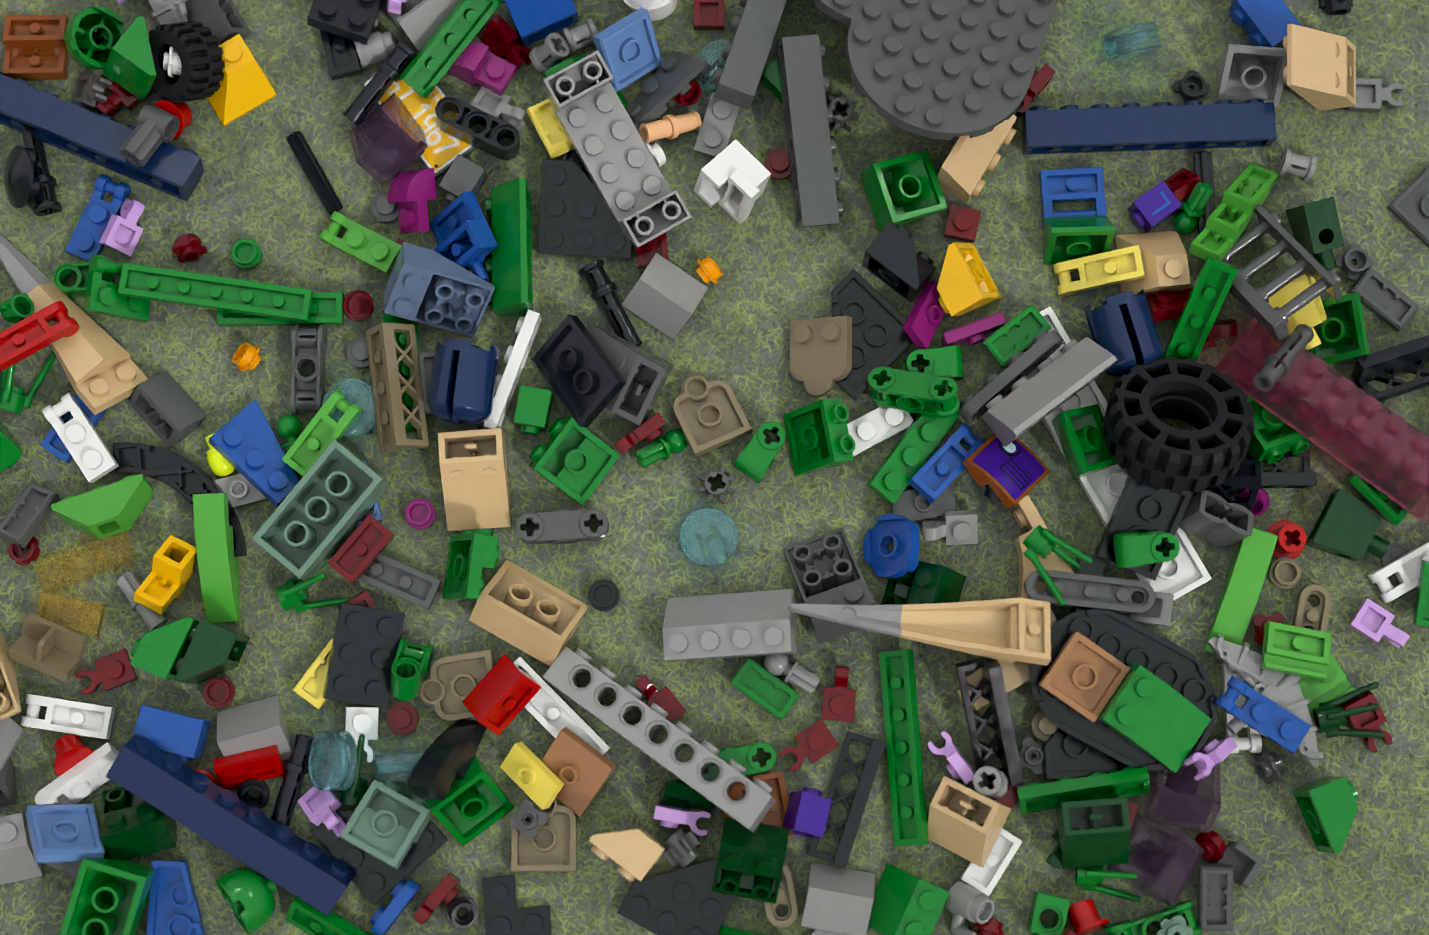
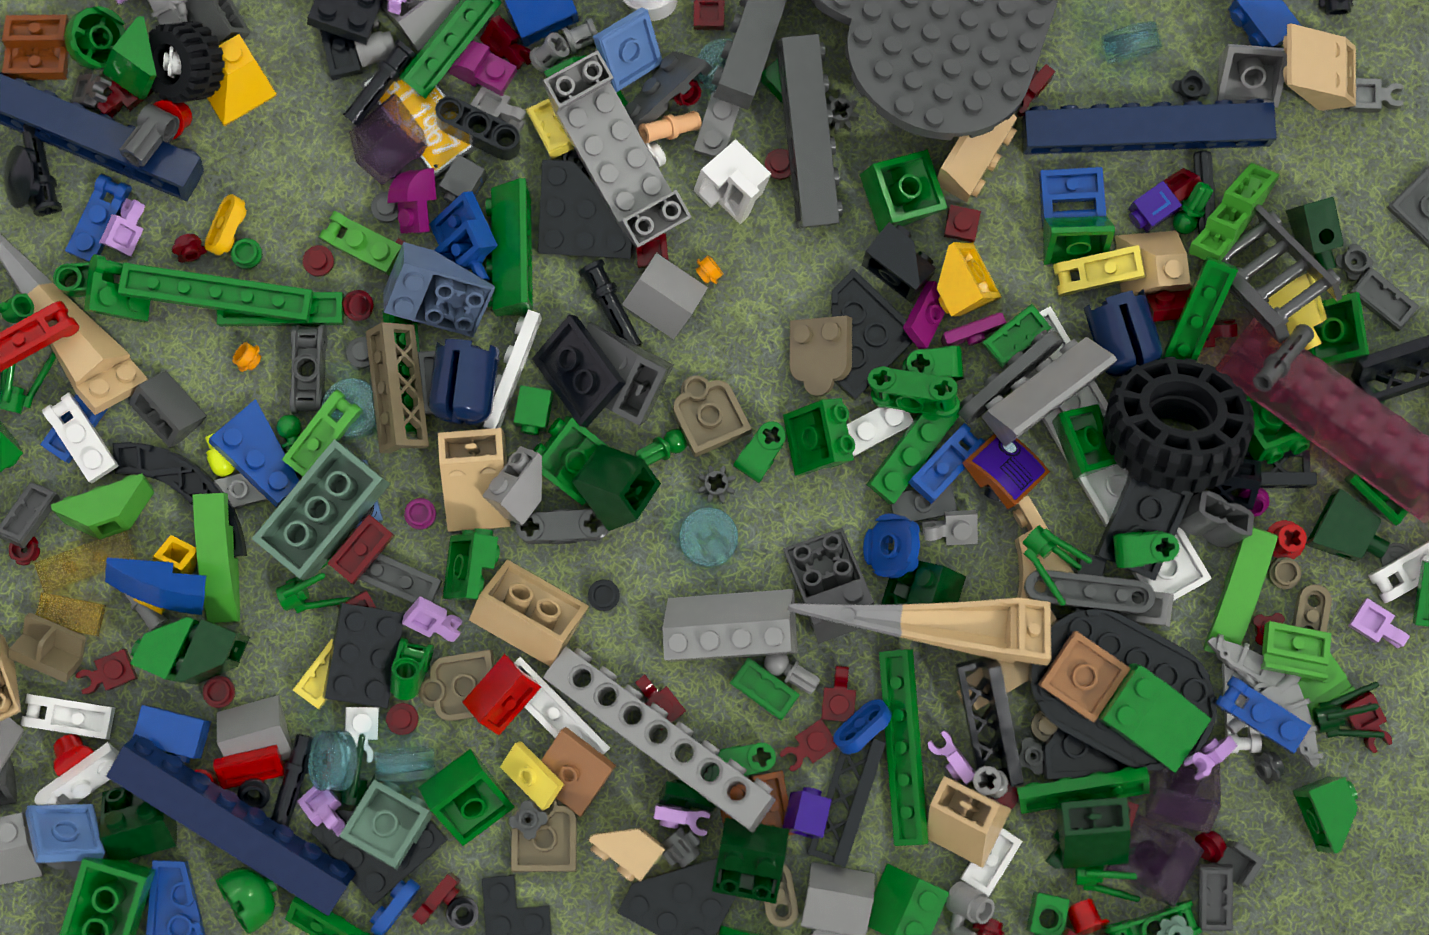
(157, 584): none -> blue slope
(225, 223): none -> yellow plate
(314, 172): black axle -> none
(318, 261): none -> dark red plate
(430, 618): none -> lavender plate
(446, 760): black slope -> none
(517, 486): none -> light grey slope
(616, 486): none -> dark green slope
(649, 430): dark red plate -> none
(862, 726): none -> blue plate
(1297, 165): light grey bush -> none

